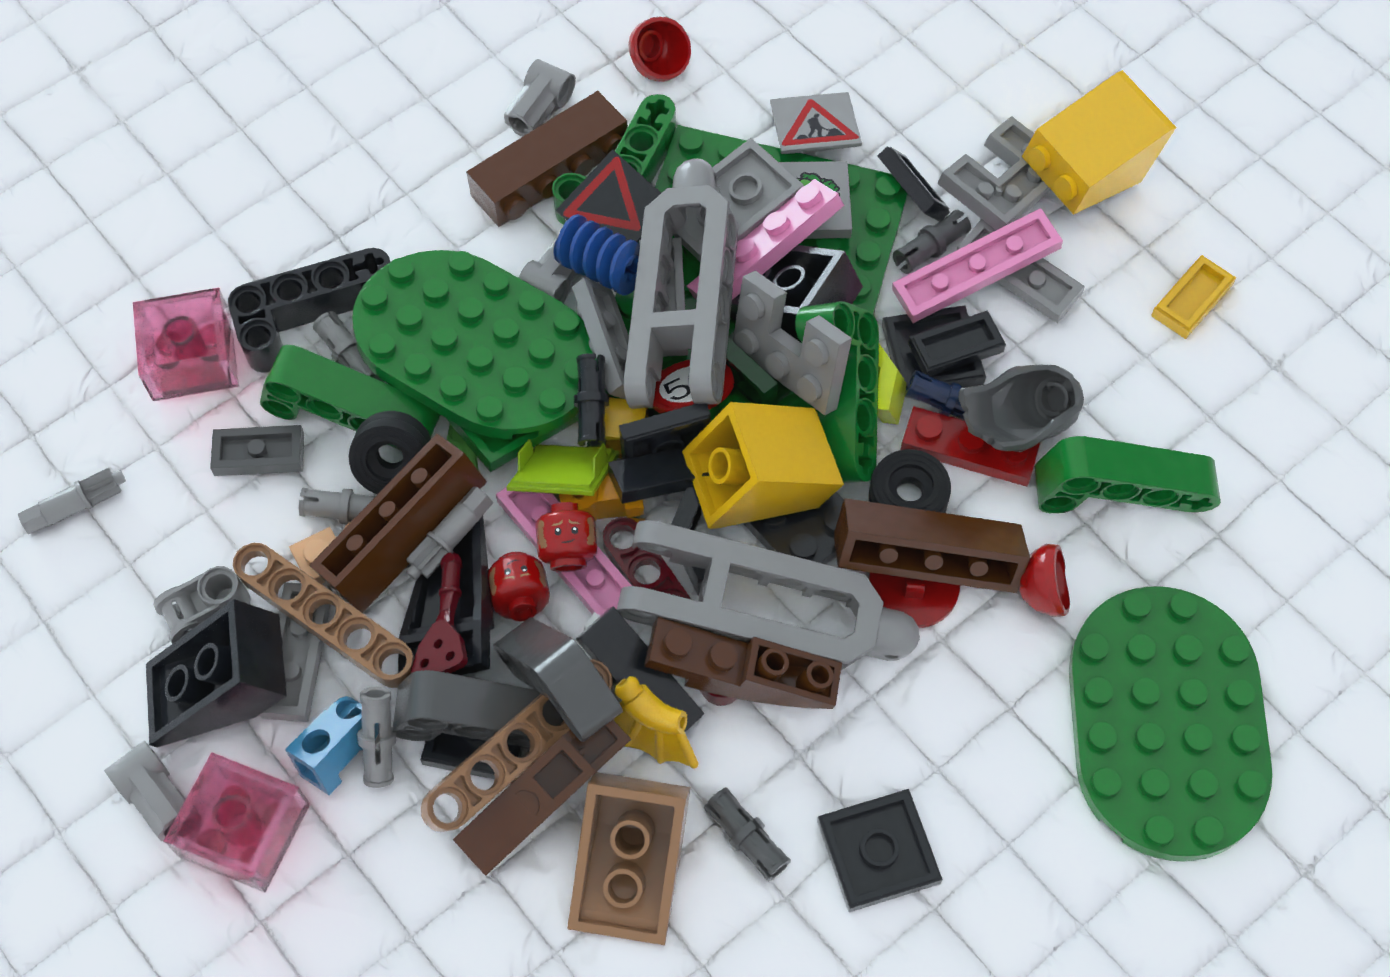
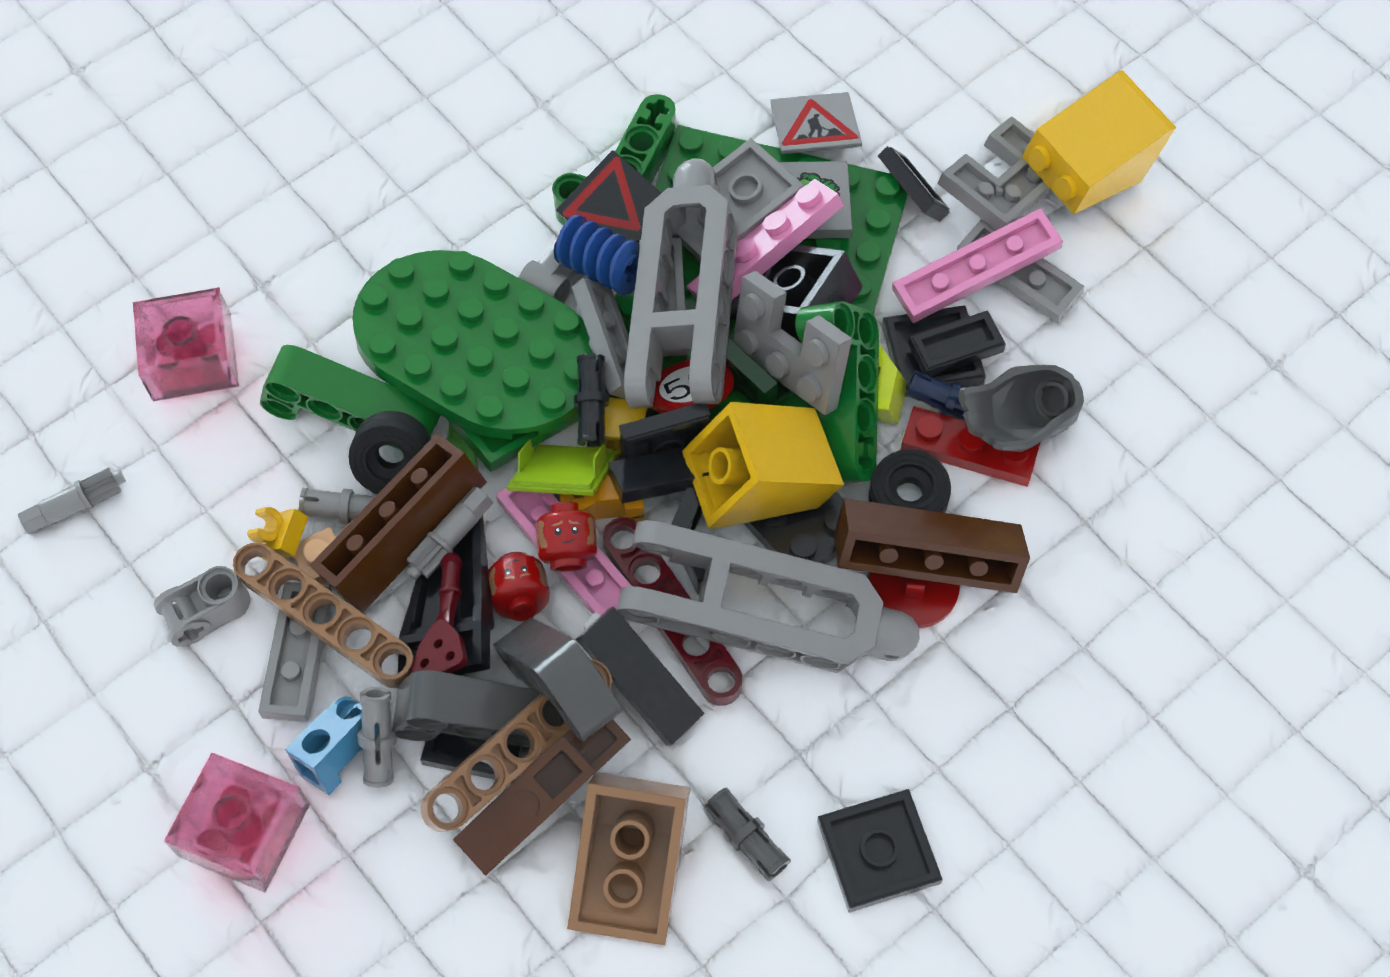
(145, 783): light grey piece -> none
(216, 674): black slope -> none
(257, 450): dark grey plate -> none
(281, 530): none -> yellow tile
(313, 296): black beam -> none
(341, 343): light grey pin -> none
(527, 168): reddish brown brick -> none
(542, 91): light grey piece -> none
(653, 724): yellow arm -> none
(659, 48): red piece -> none
(742, 670): reddish brown slope -> none
(931, 241): dark grey pin -> none
(1045, 582): red piece -> none
(1124, 473): green beam -> none
(1169, 723): green plate -> none
(1193, 296): yellow tile -> none

